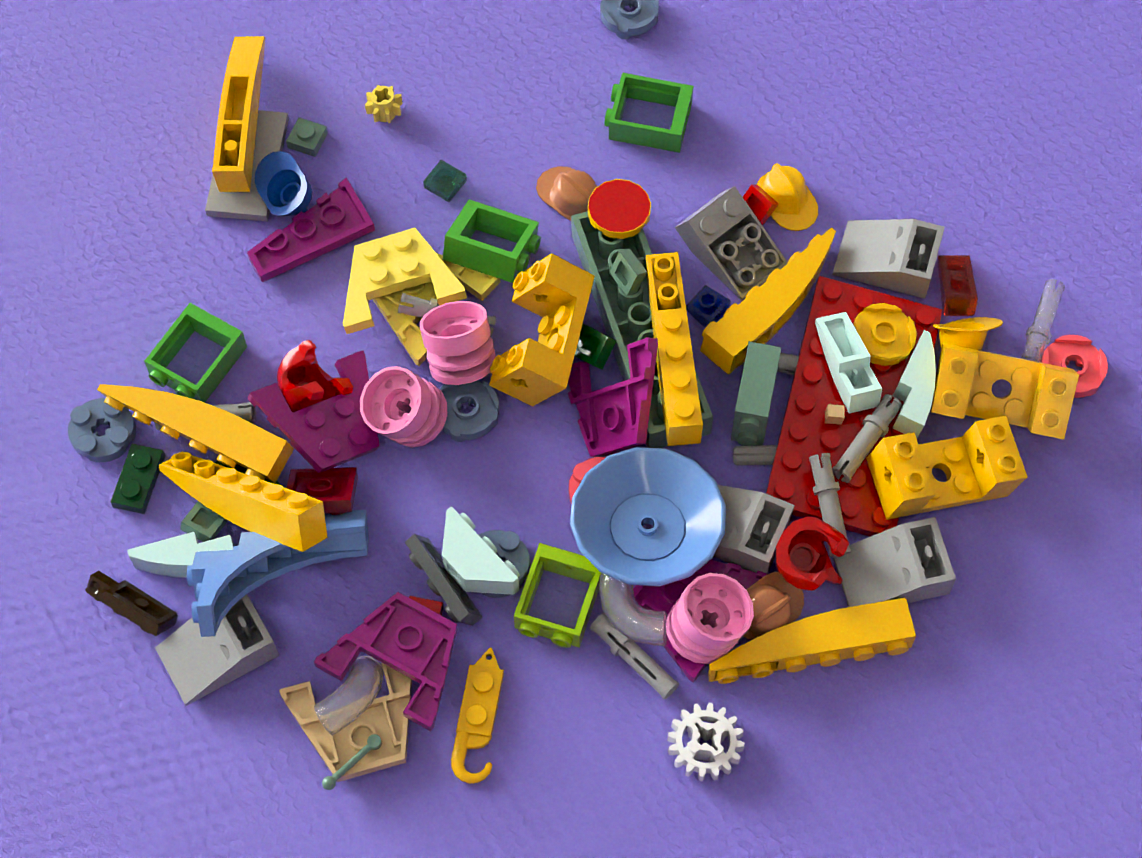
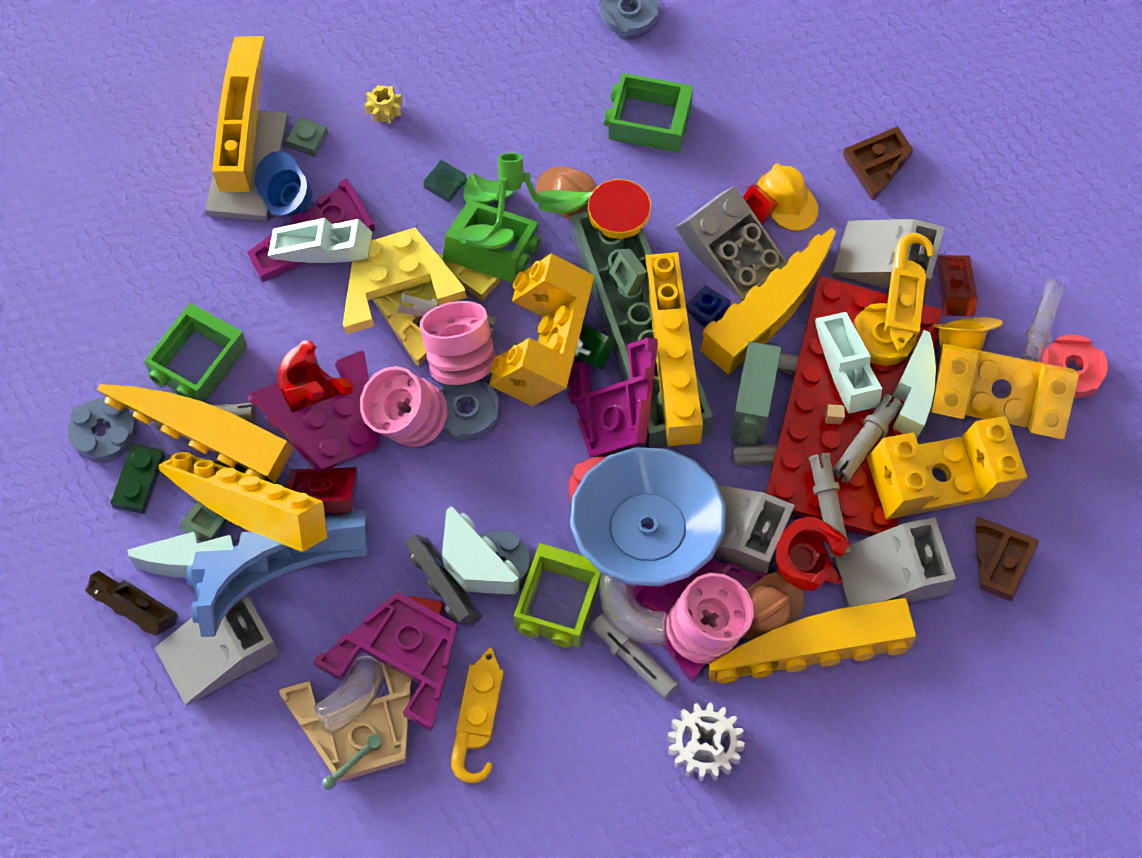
(321, 242): none -> light aqua slope
(511, 177): none -> bright green plant
(878, 159): none -> reddish brown wing
(906, 292): none -> yellow plate
(1002, 558): none -> reddish brown wing

